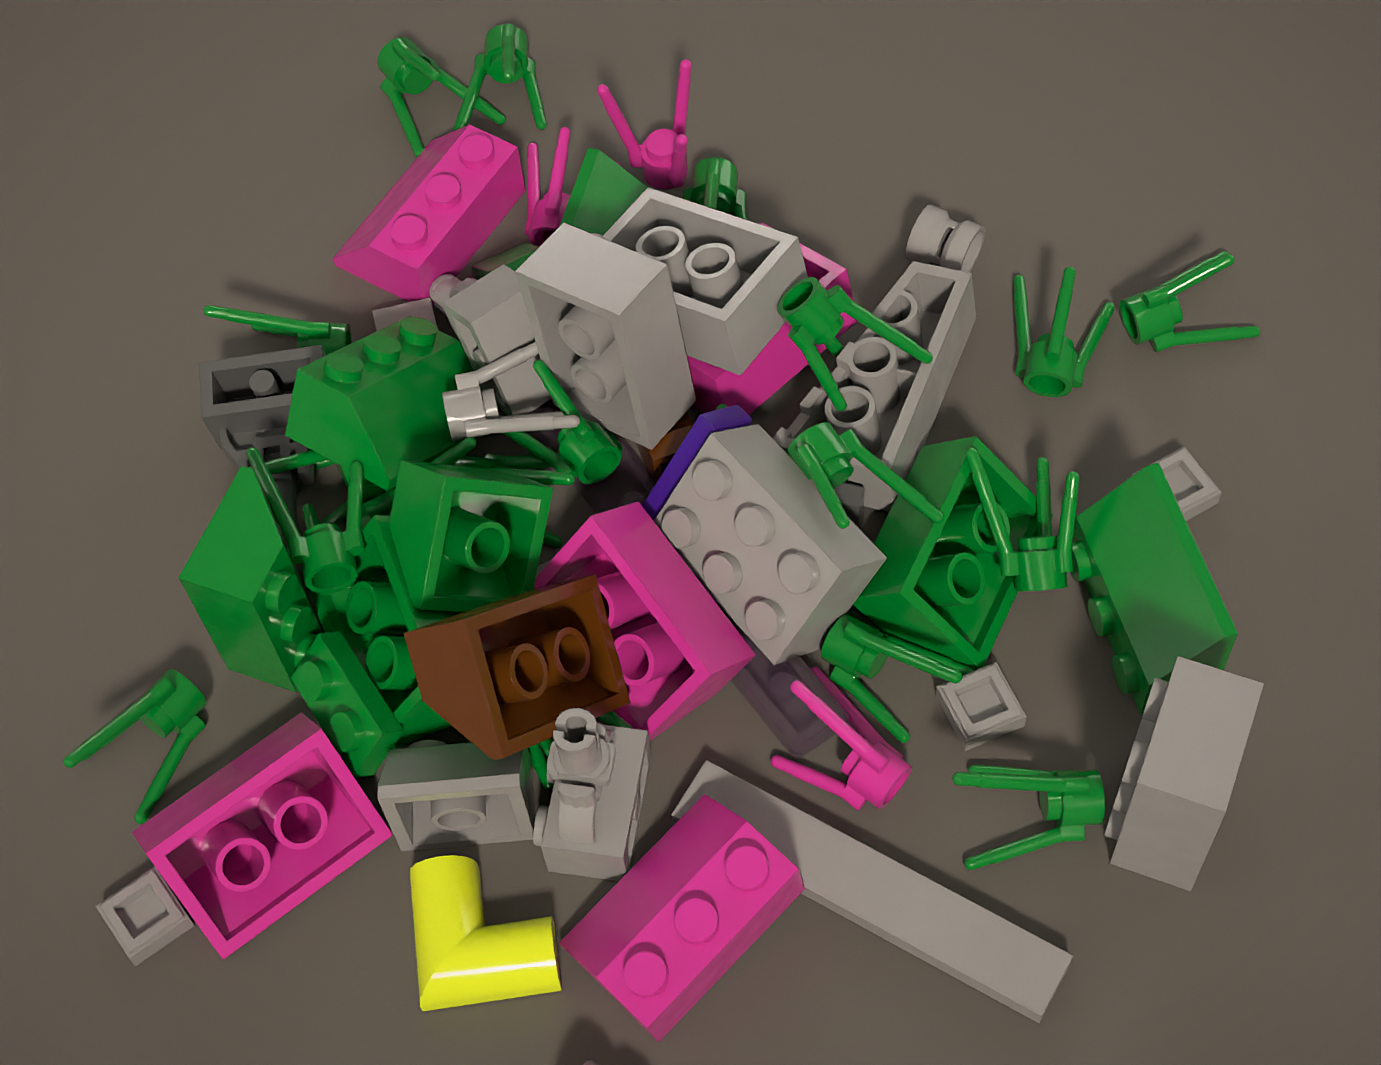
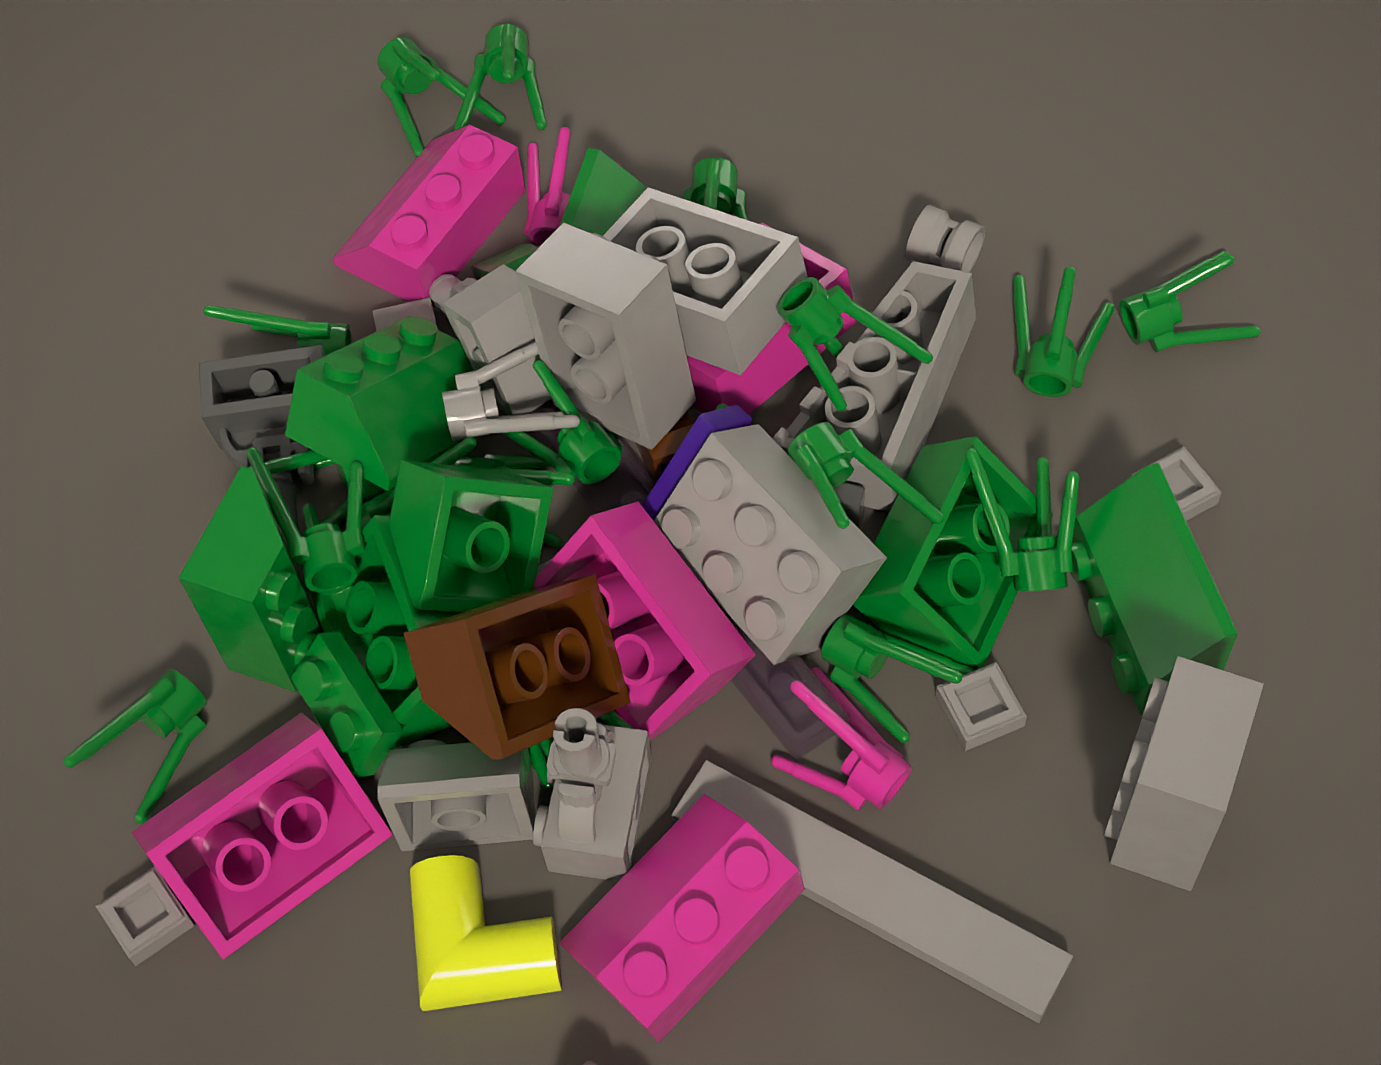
(664, 150): dark pink plant -> none
(1065, 796): green plant -> none

